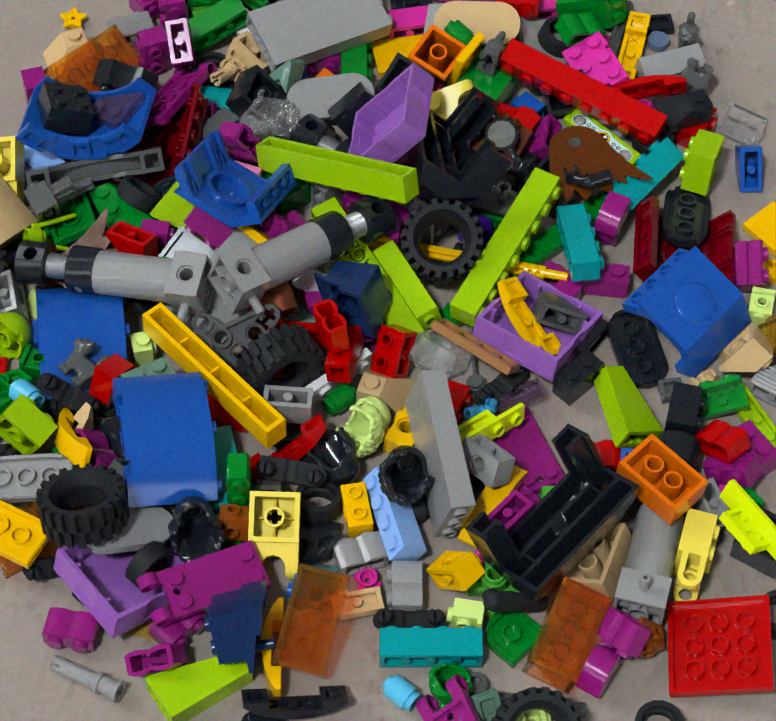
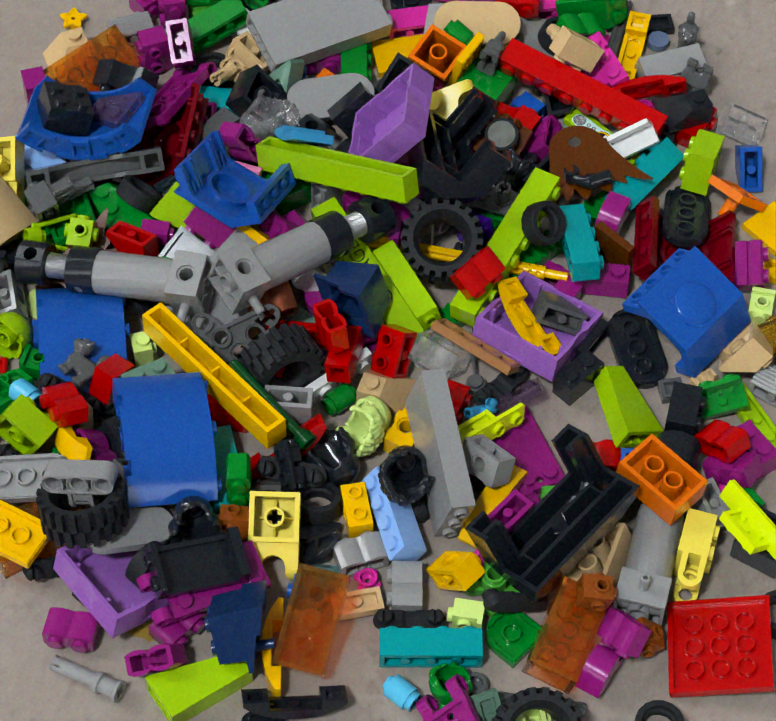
(64, 404): none -> red brick
(79, 224): none -> lime brick
(80, 479): none -> light grey piece
(197, 564): none -> black panel
(290, 476): none -> black hinge
(302, 436): none -> dark green piece
(303, 135): none -> dark azure slope
(478, 273): none -> red brick
(530, 226): none -> black tyre
(573, 48): none -> tan brick
(595, 591): none -> dark orange brick
(613, 246): none -> reddish brown tile
(634, 138): none -> white panel
(735, 195): none -> orange tile

